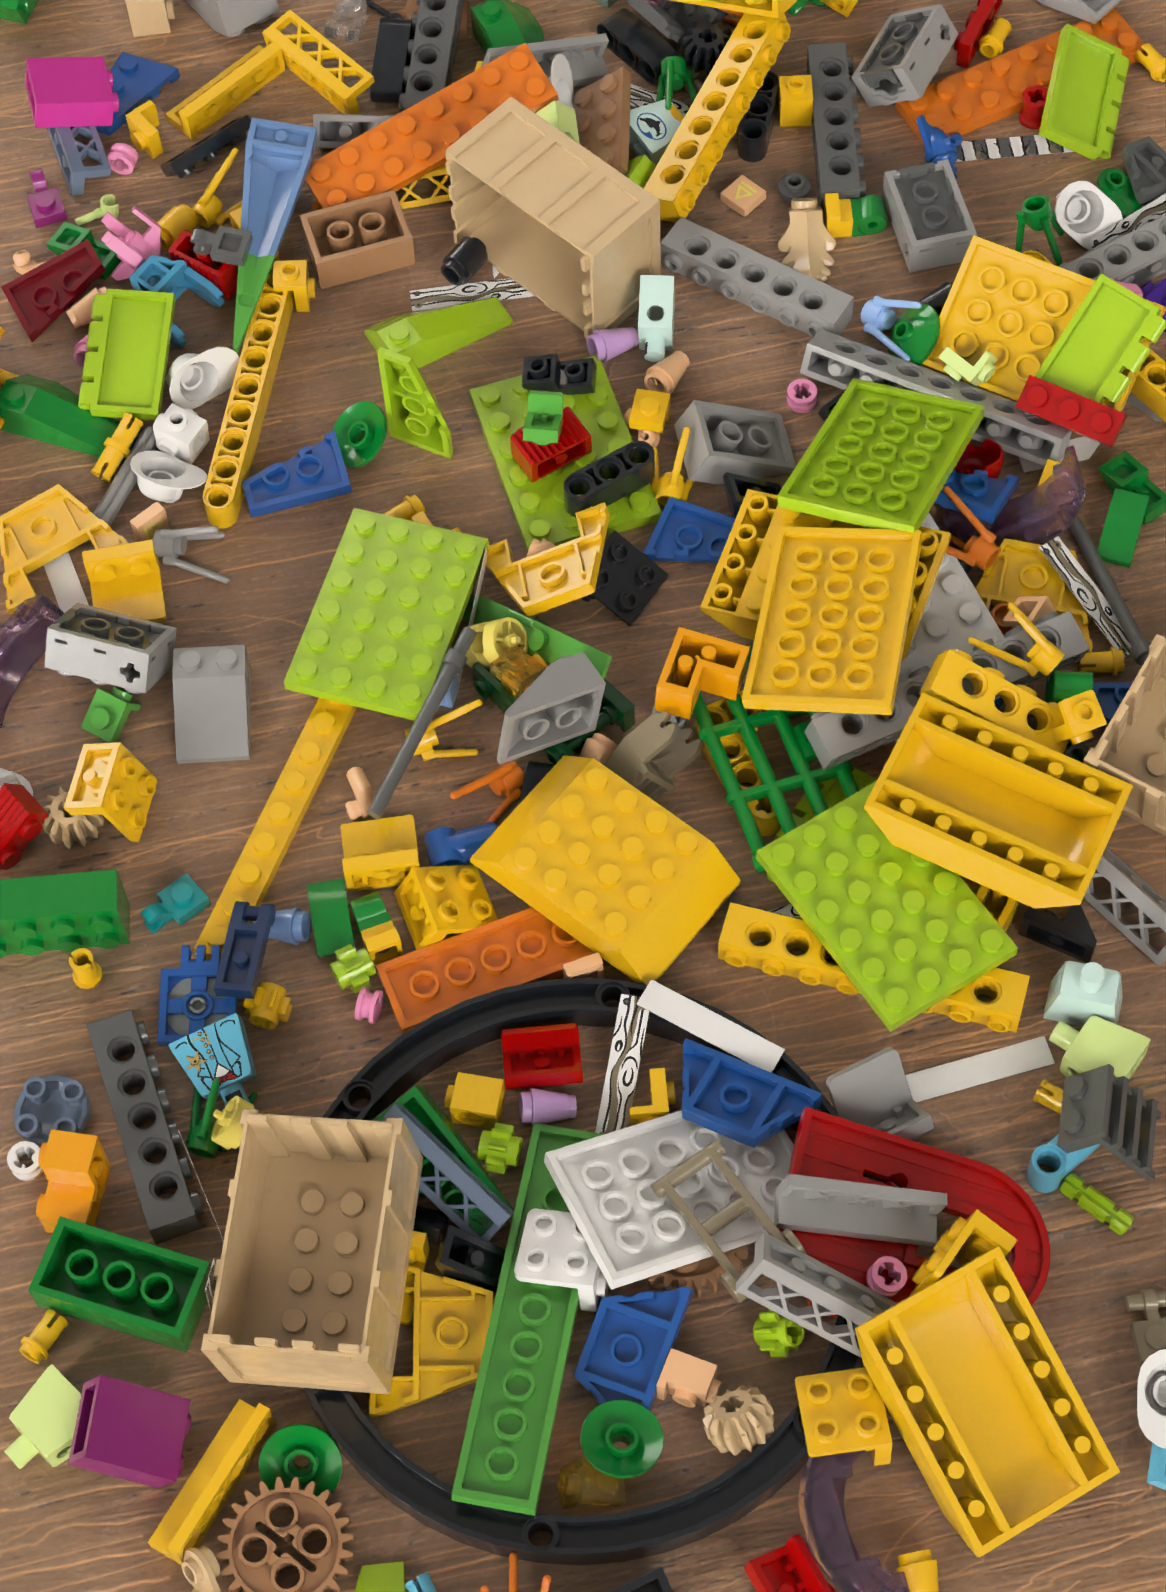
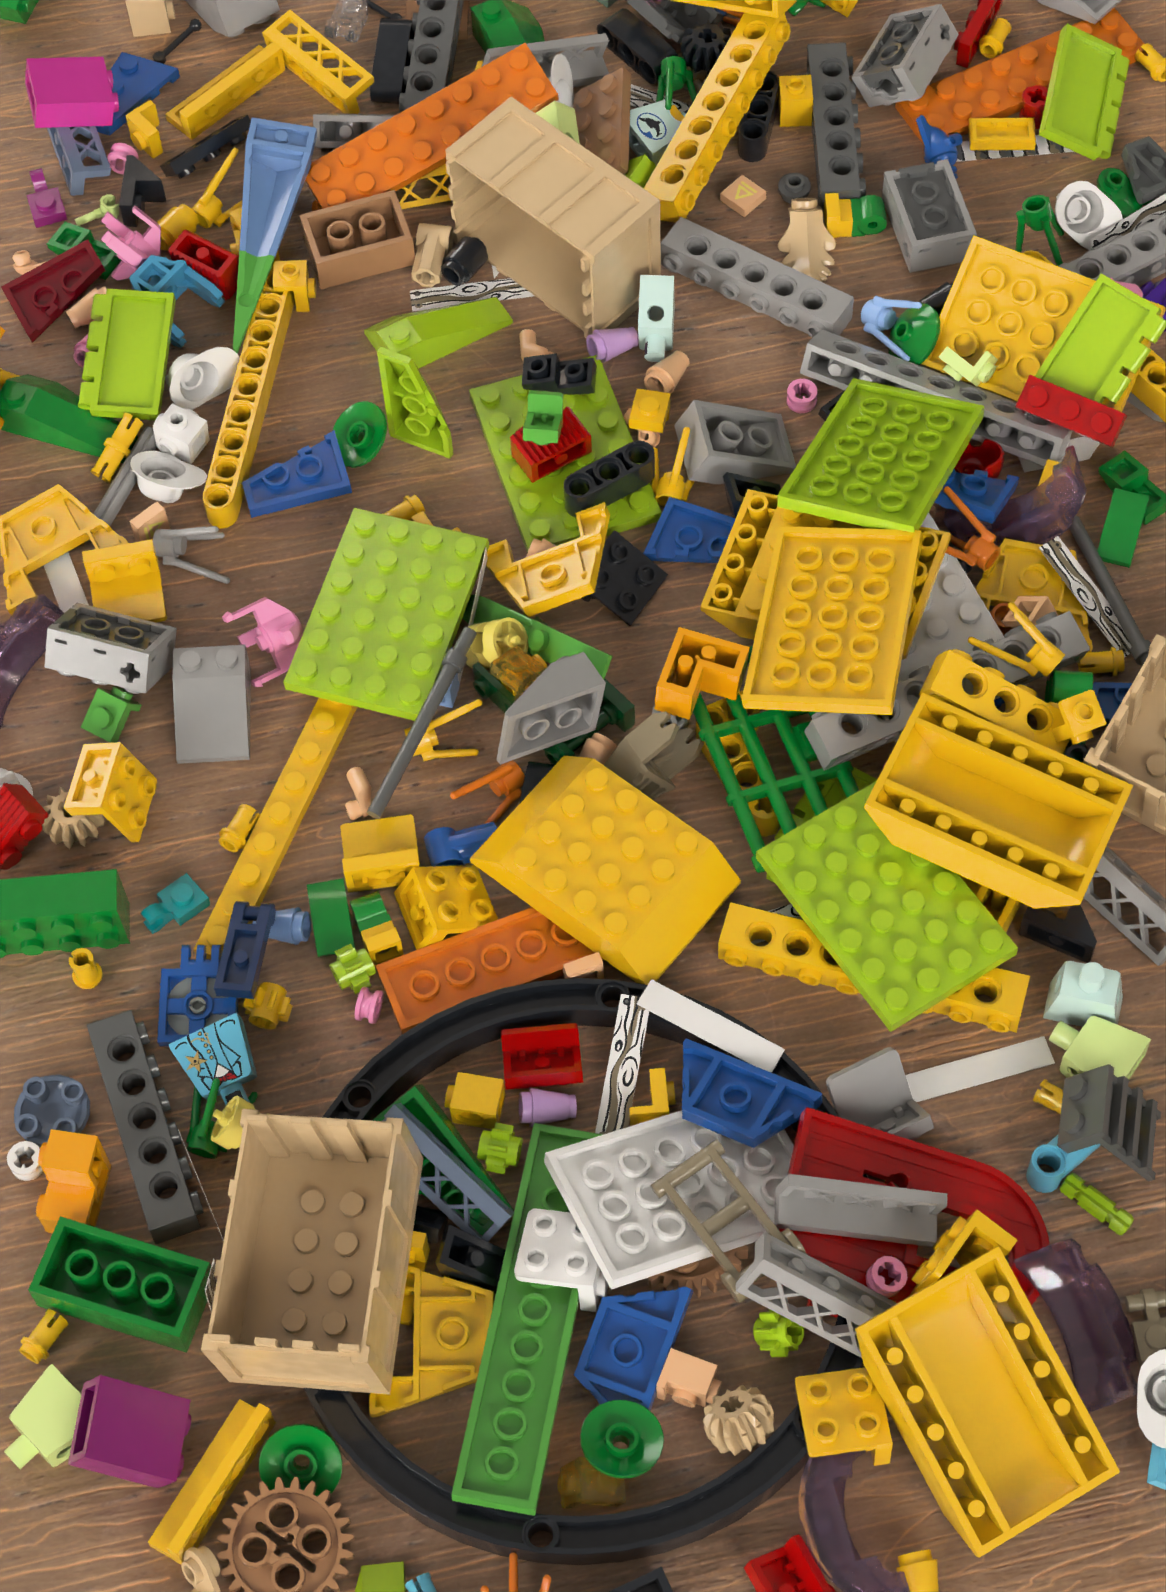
(138, 187): none -> black slope
(195, 25): none -> black hinge
(226, 246): dark grey plate -> none
(234, 835): none -> yellow pin
(276, 633): none -> bright pink piece
(432, 246): none -> tan piece
(528, 345): none -> light nougat arm
(1002, 134): none -> yellow plate
(1088, 1319): none -> windscreen

